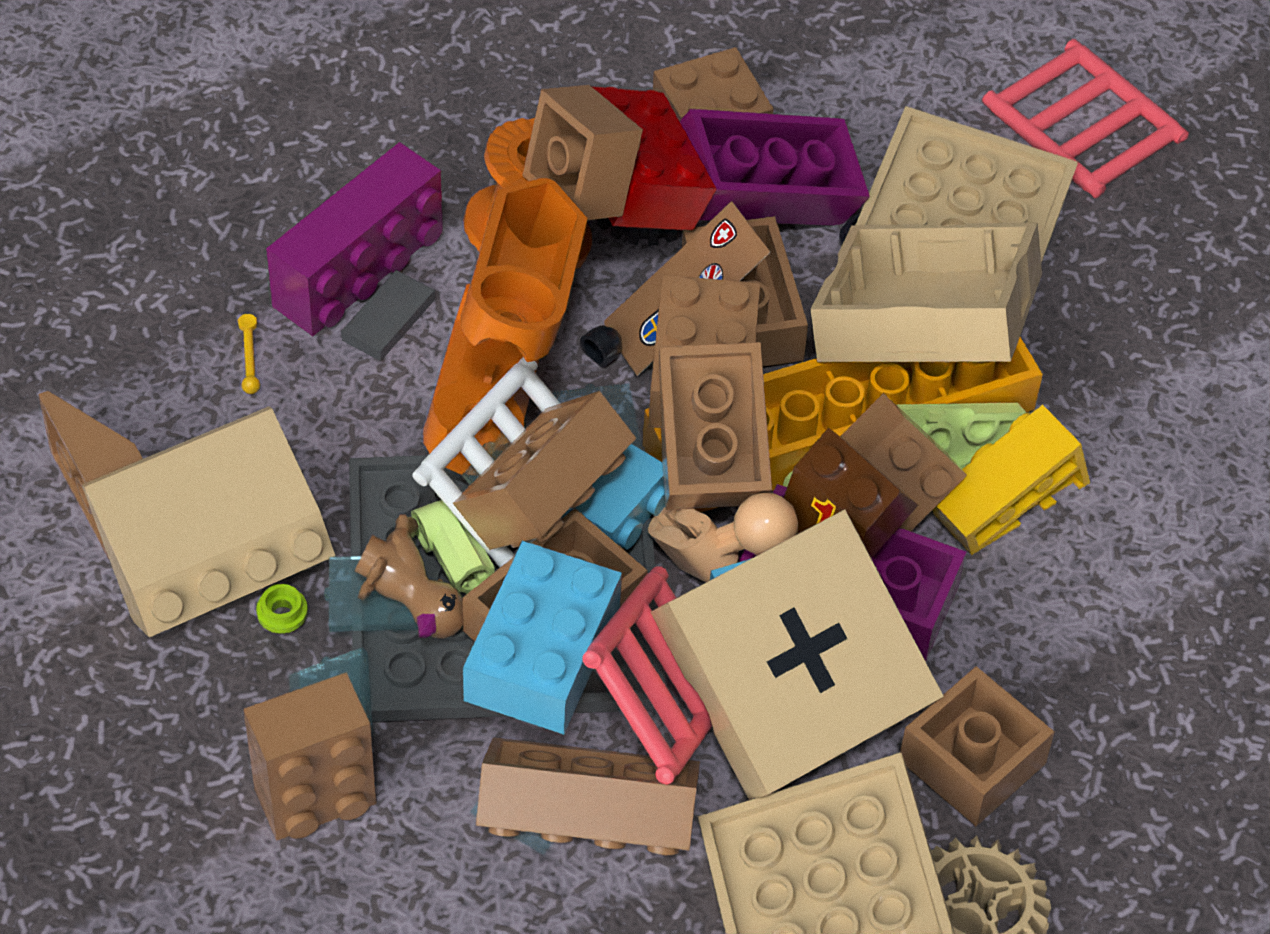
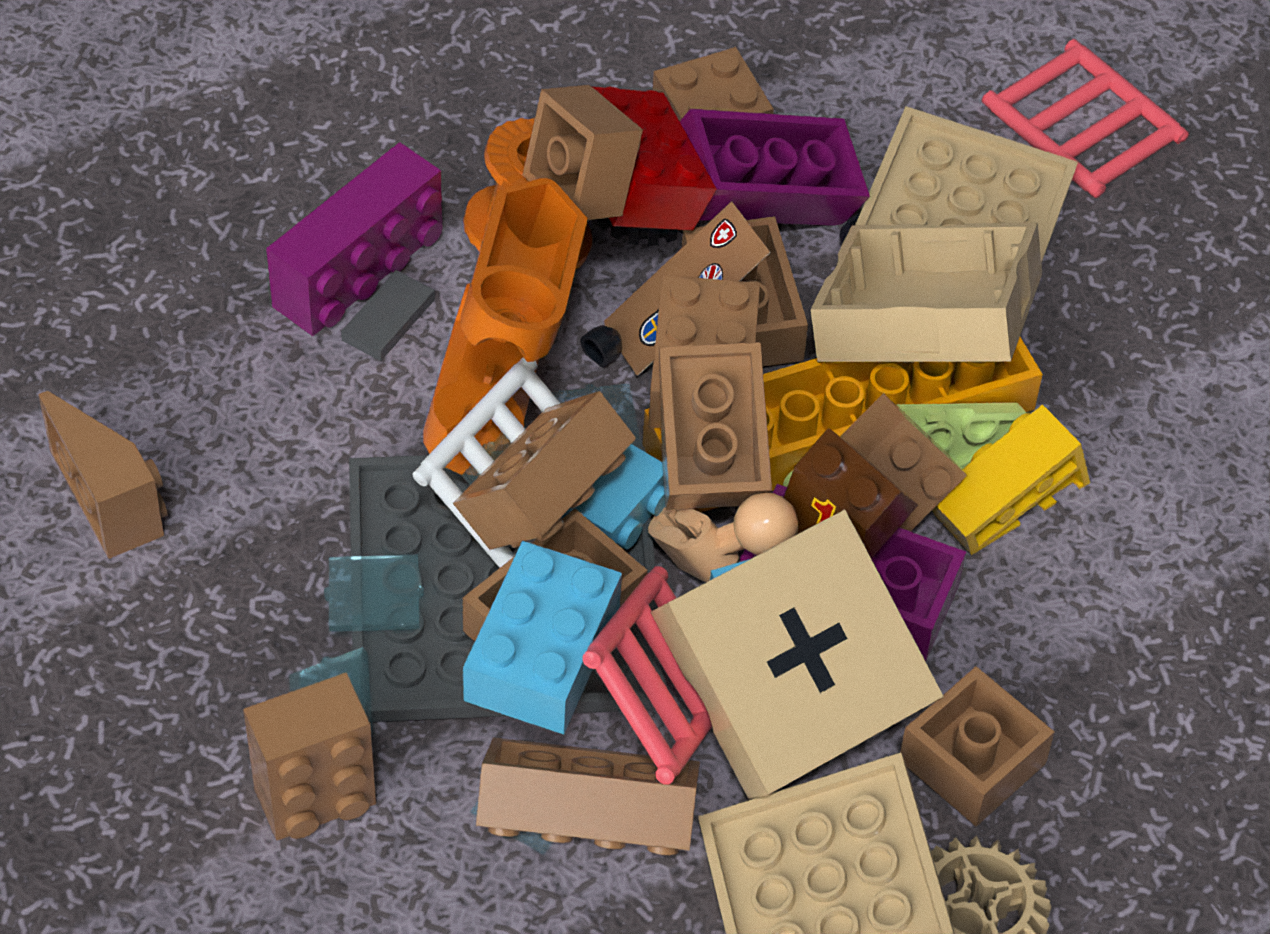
(207, 521): tan slope -> none
(247, 324): yellow hinge -> none
(281, 596): lime plate -> none
(399, 573): medium nougat animal -> none
(455, 548): yellowish green piece -> none

